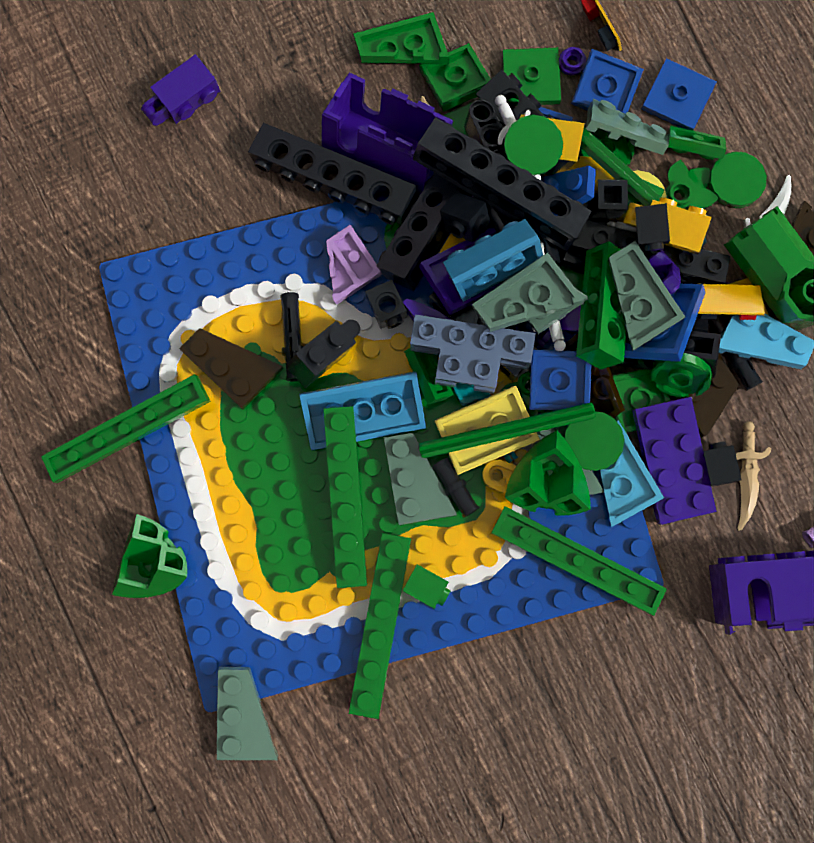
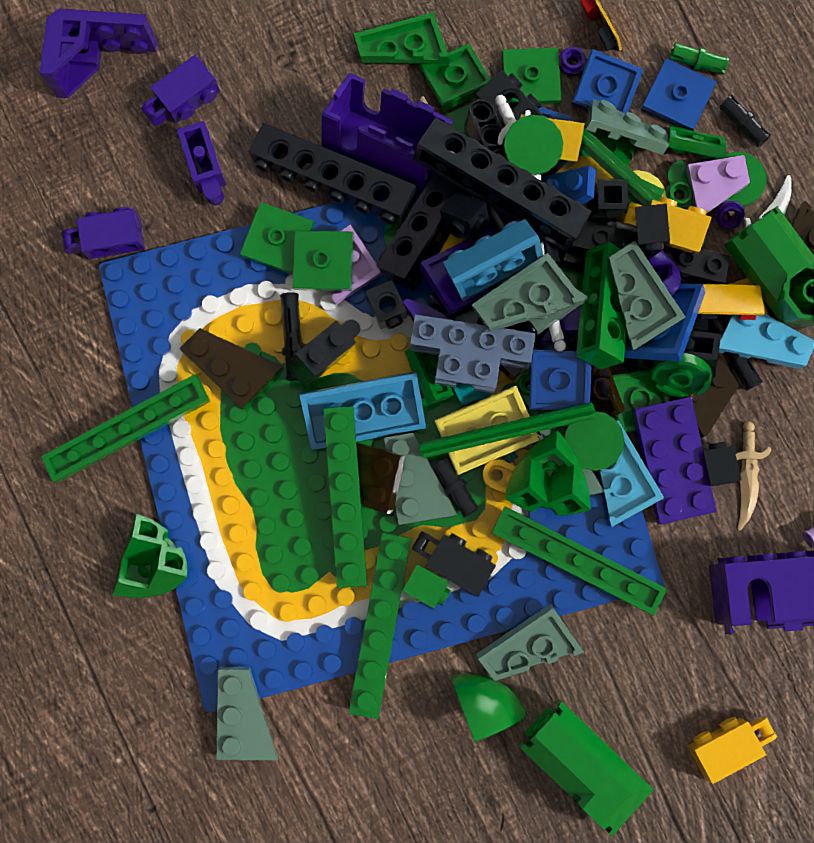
(73, 30): none -> dark purple bracket
(105, 234): none -> dark purple brick
(203, 161): none -> dark purple brick
(273, 236): none -> green plate
(323, 260): none -> green plate
(379, 477): none -> dark brown wing
(456, 562): none -> black brick
(487, 704): none -> green brick
(532, 642): none -> sand green wing
(585, 767): none -> green brick
(699, 58): none -> green pin
(716, 181): none -> lavender wing
(730, 747): none -> yellow brick
(733, 221): none -> dark purple plate
(745, 121): none -> black pin

